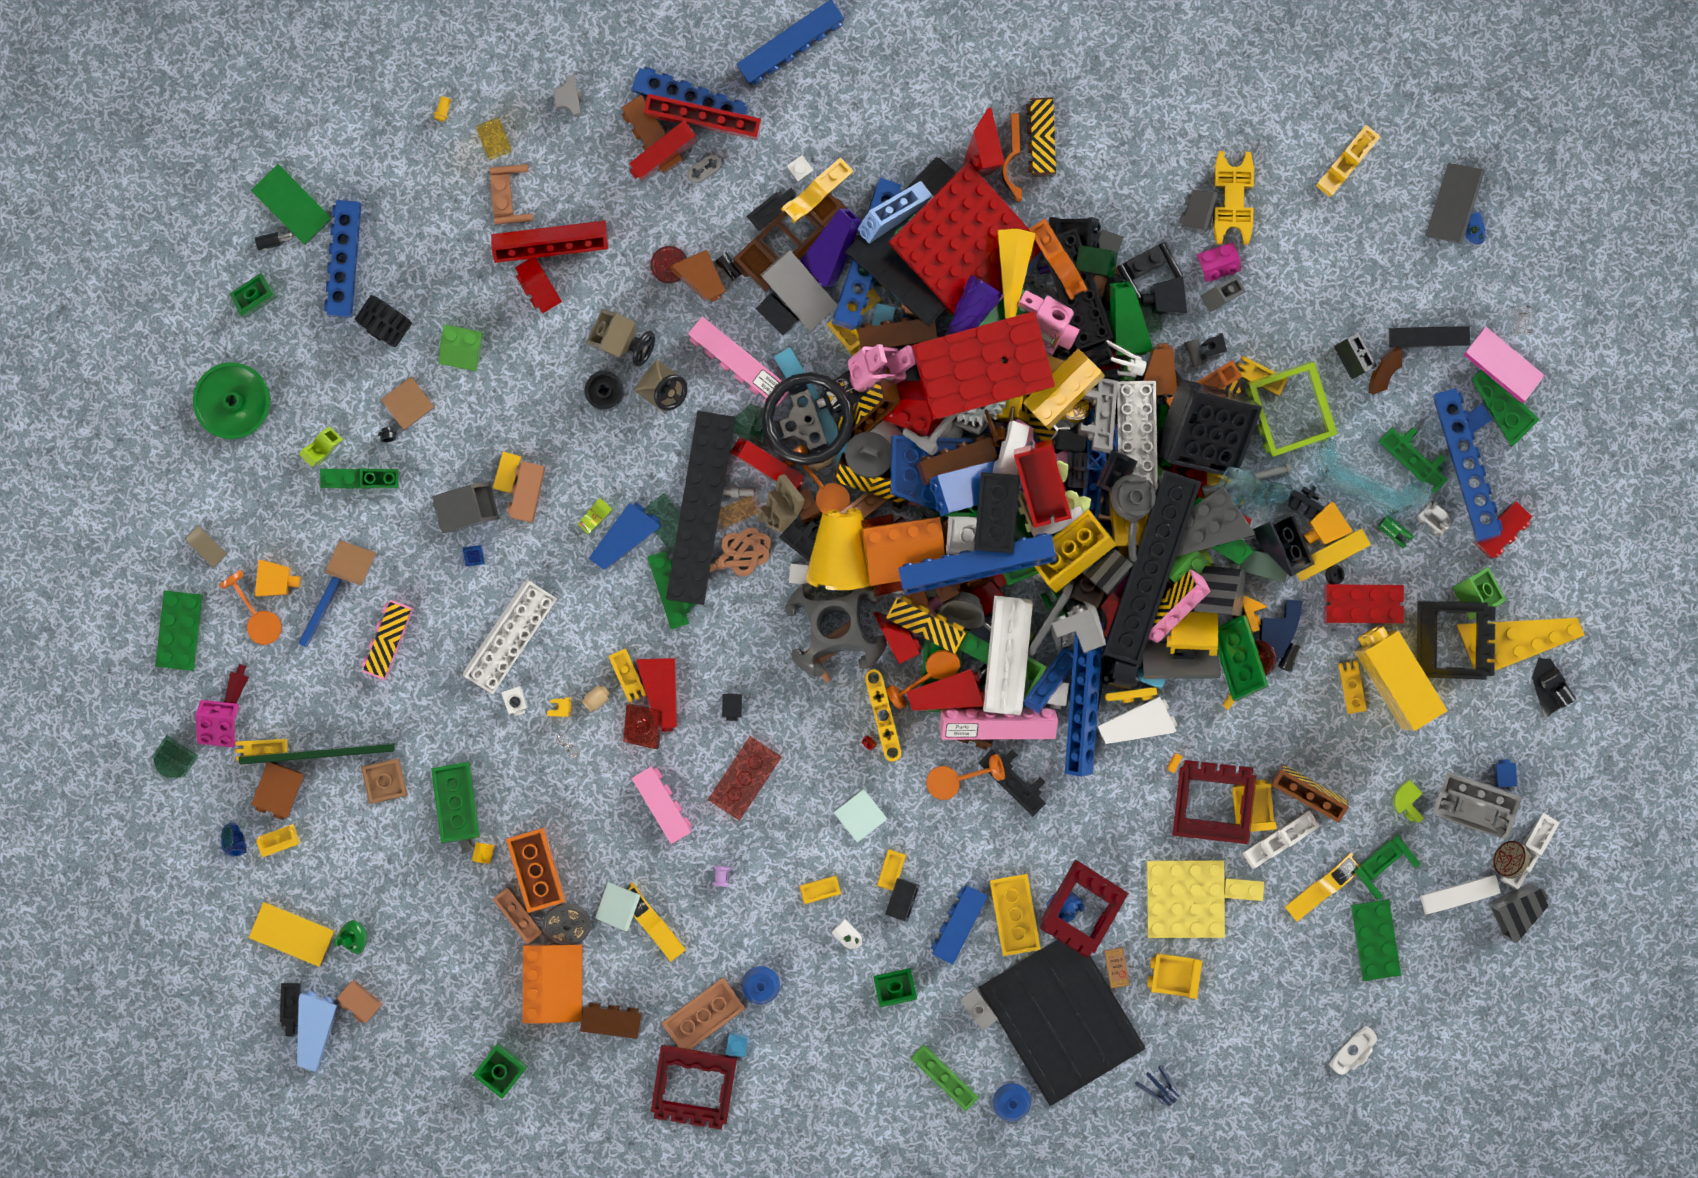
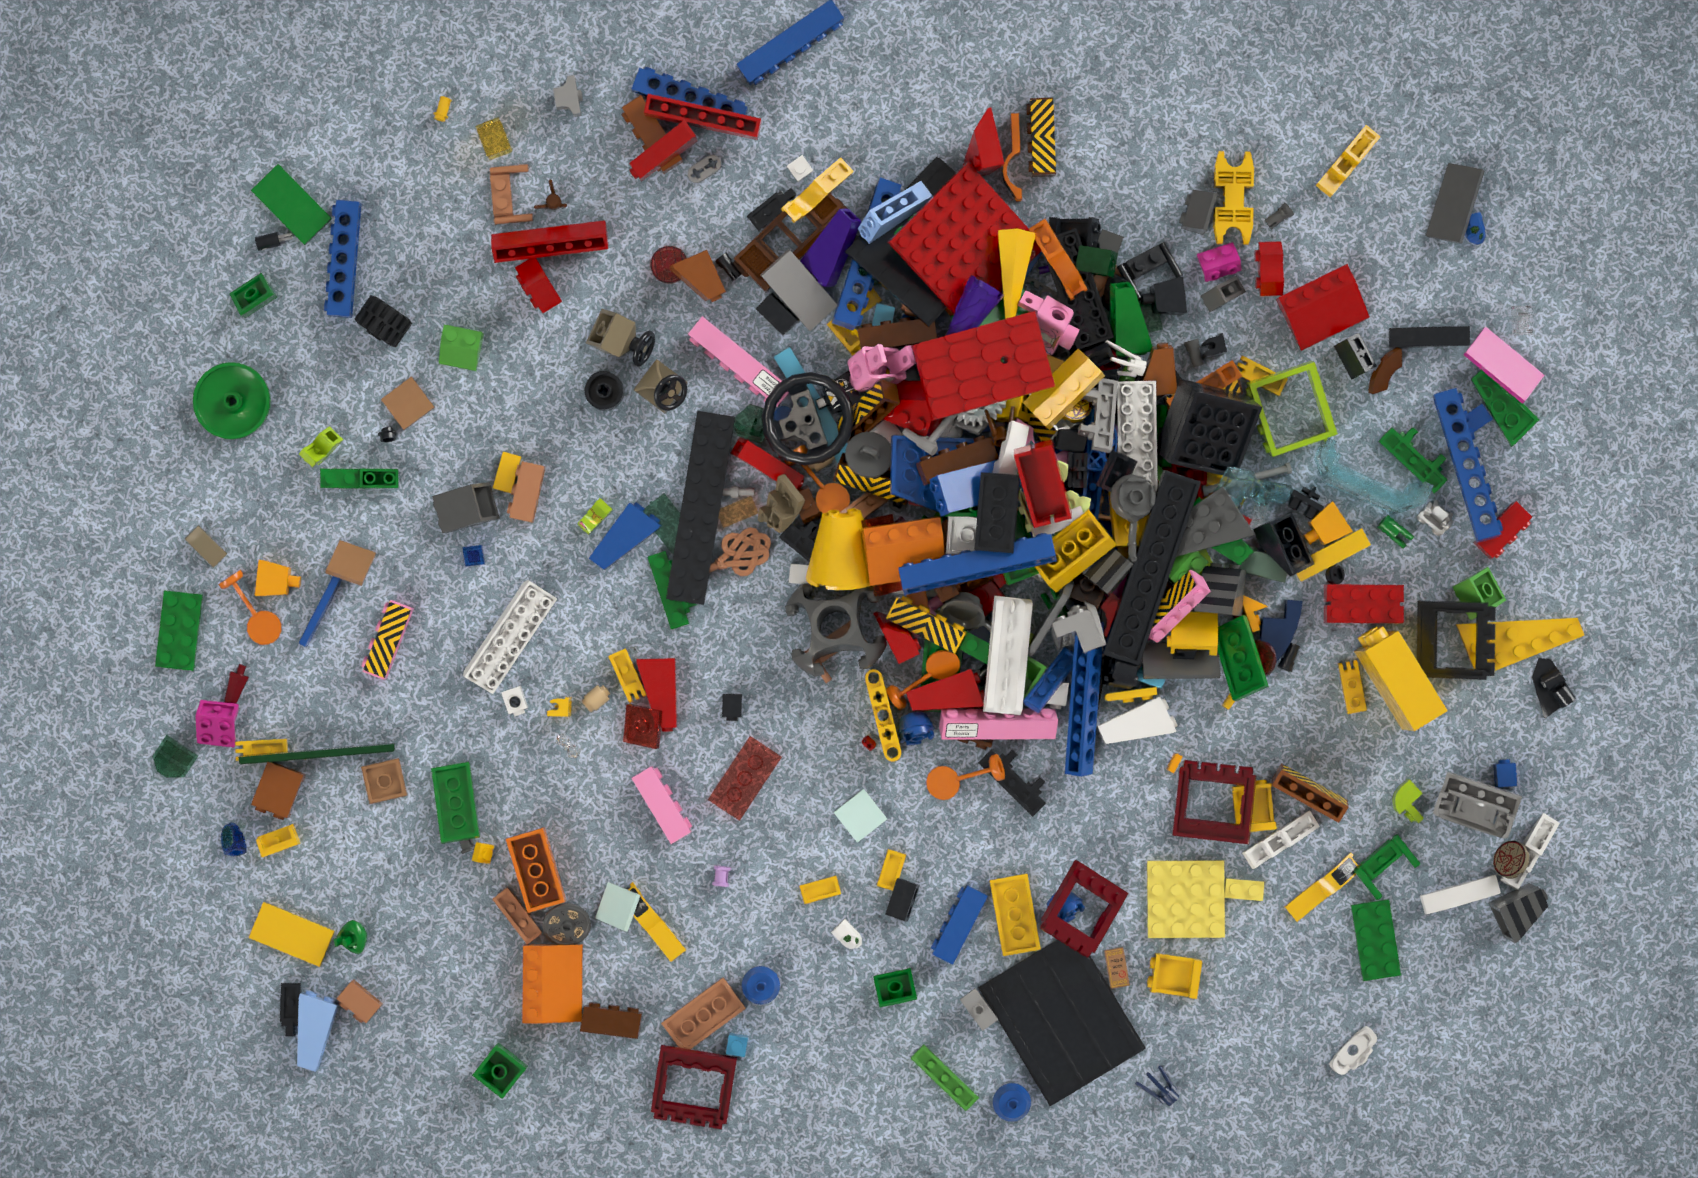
(552, 201): none -> reddish brown plant
(782, 413): none -> blue tile
(914, 728): none -> blue cone
(1270, 268): none -> red brick
(1283, 212): none -> dark grey pin
(1323, 307): none -> red slope

